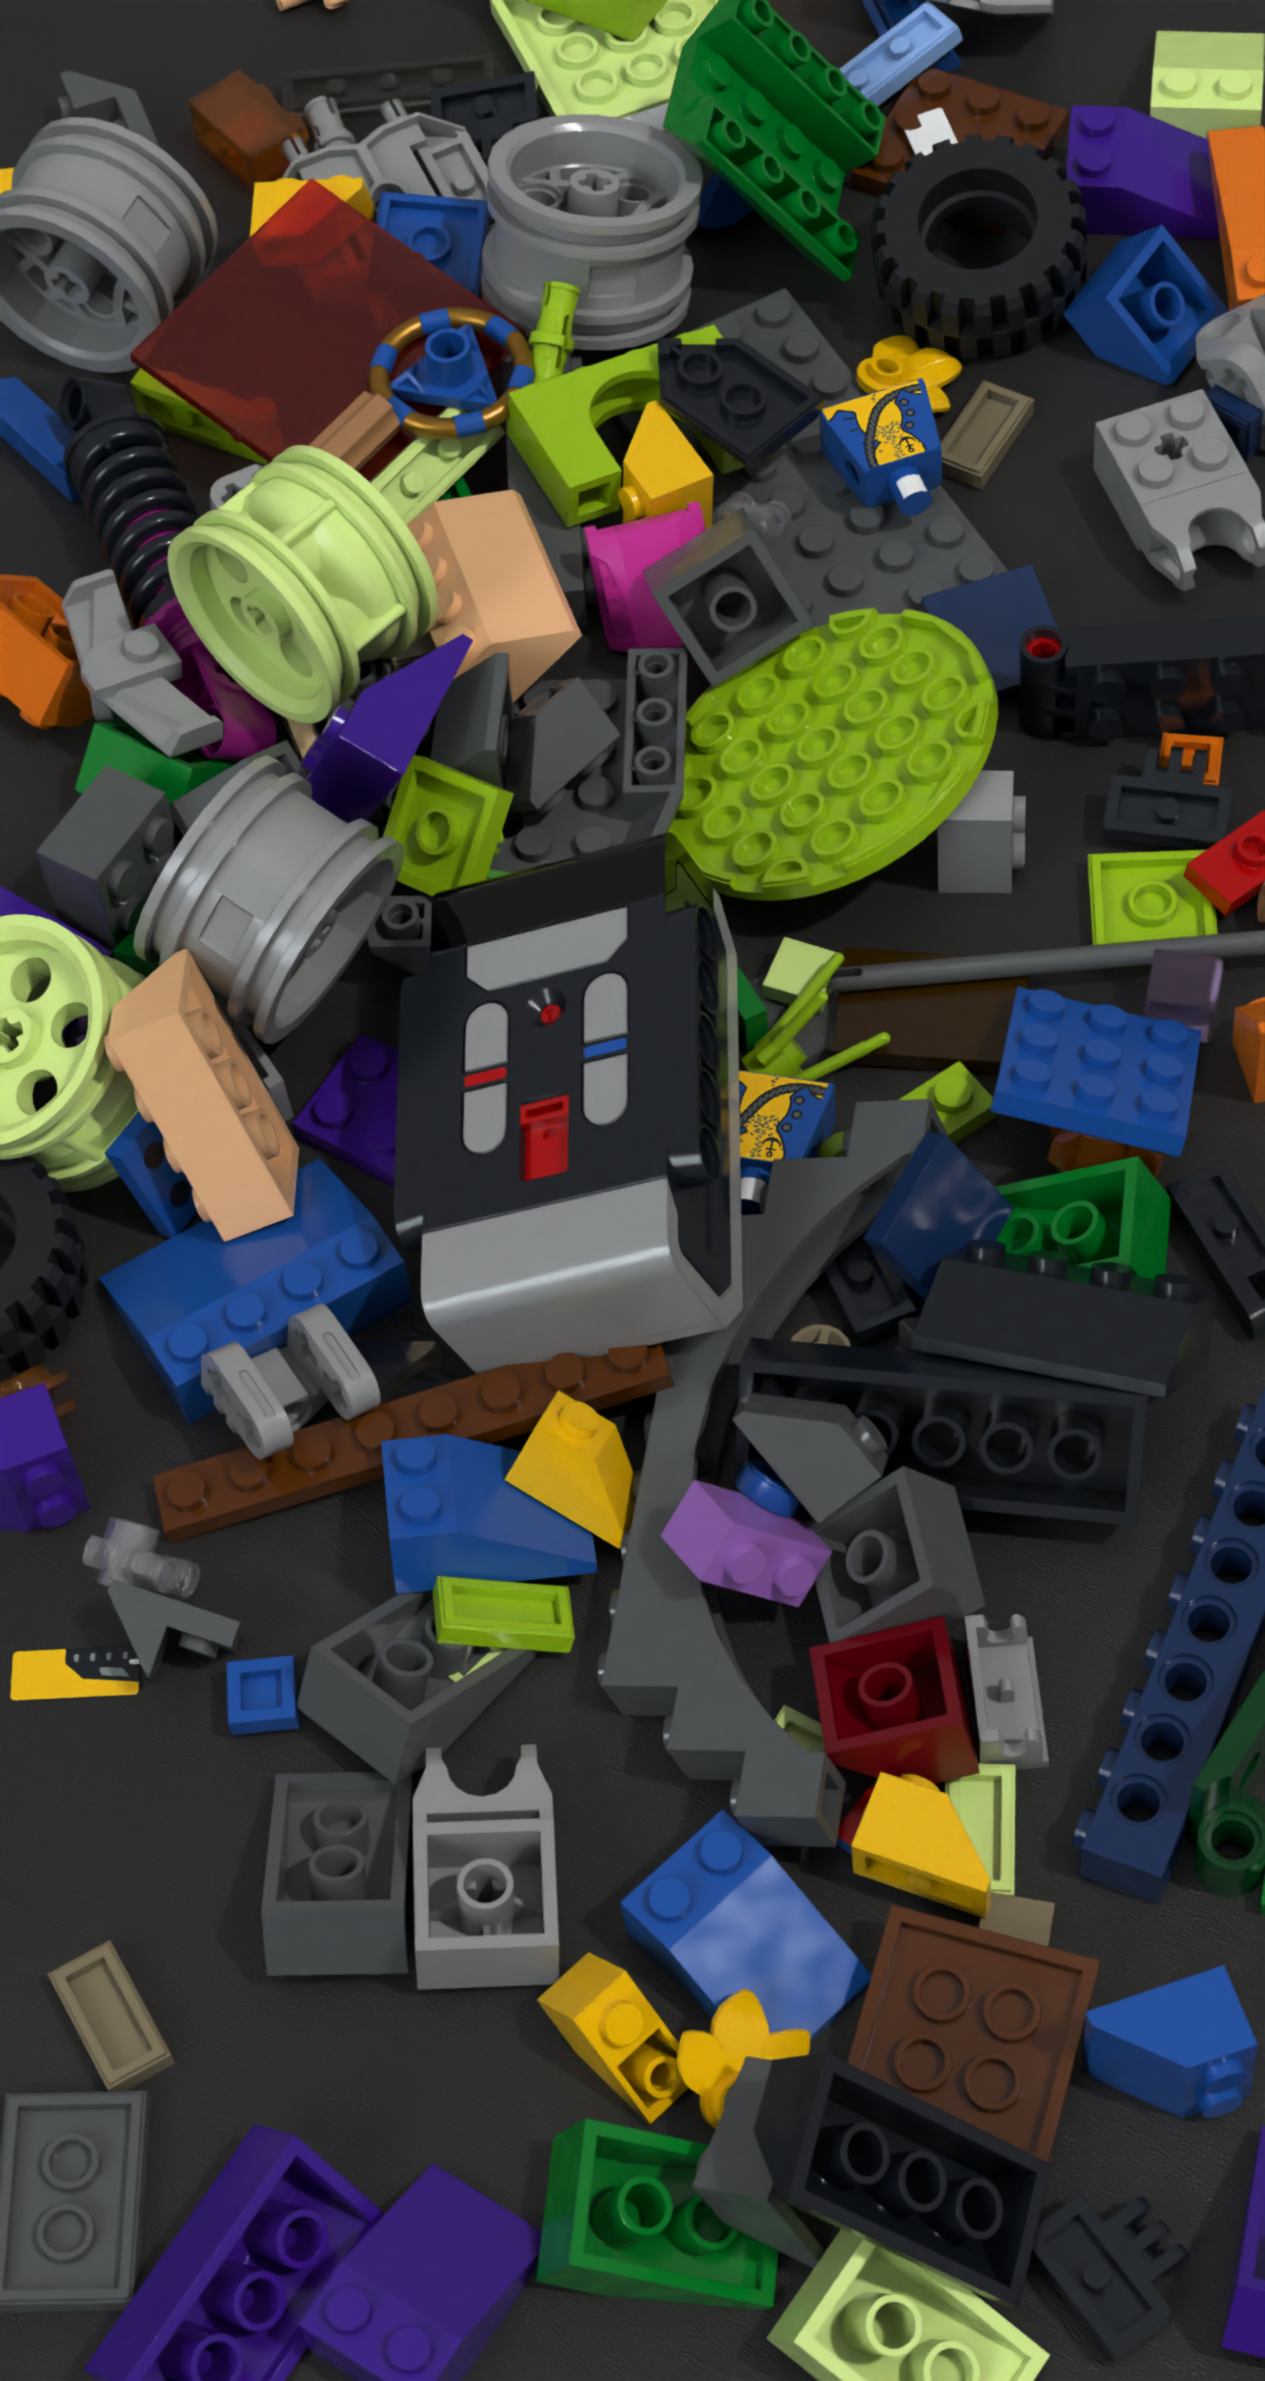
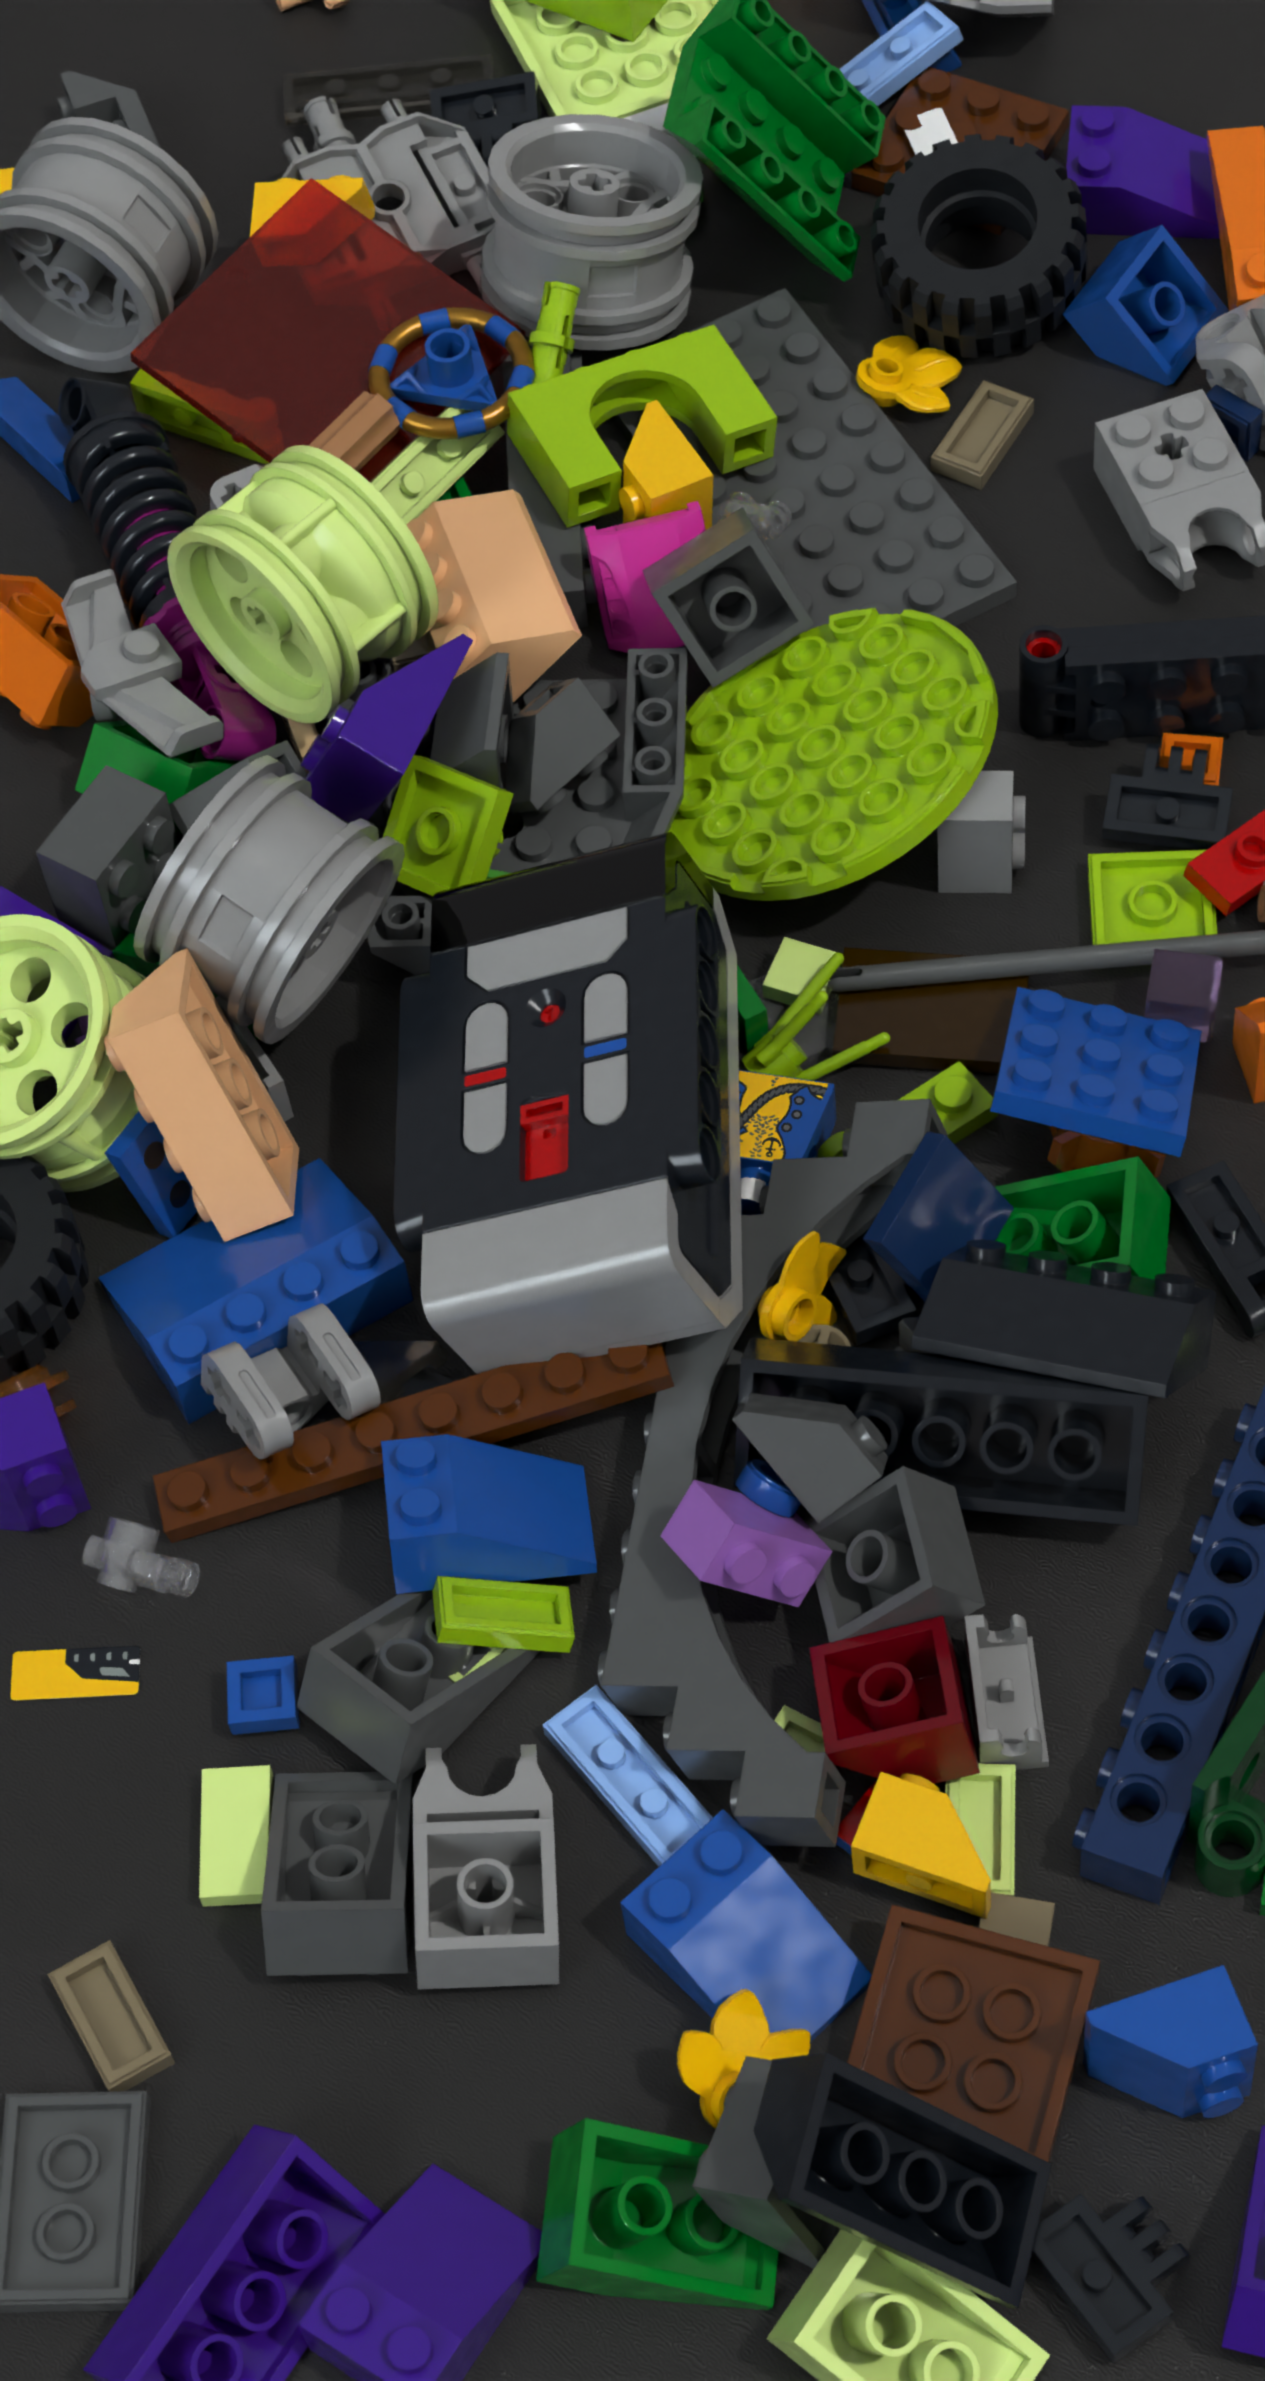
(152, 1618): dark grey slope -> none
(234, 1834): none -> yellowish green tile
(245, 128): clear orange brick -> none
(356, 1110): dark purple plate -> none
(442, 229): blue tile -> none
(578, 1469): yellow slope -> none
(617, 2034): yellow slope -> none
(626, 1774): none -> light blue tile
(720, 205): blue tile -> none
(734, 396): black tile -> none
(796, 1300): none -> yellow plate
(885, 446): blue torso -> none
(995, 617): dark blue tile -> none
(1208, 80): yellowish green slope -> none

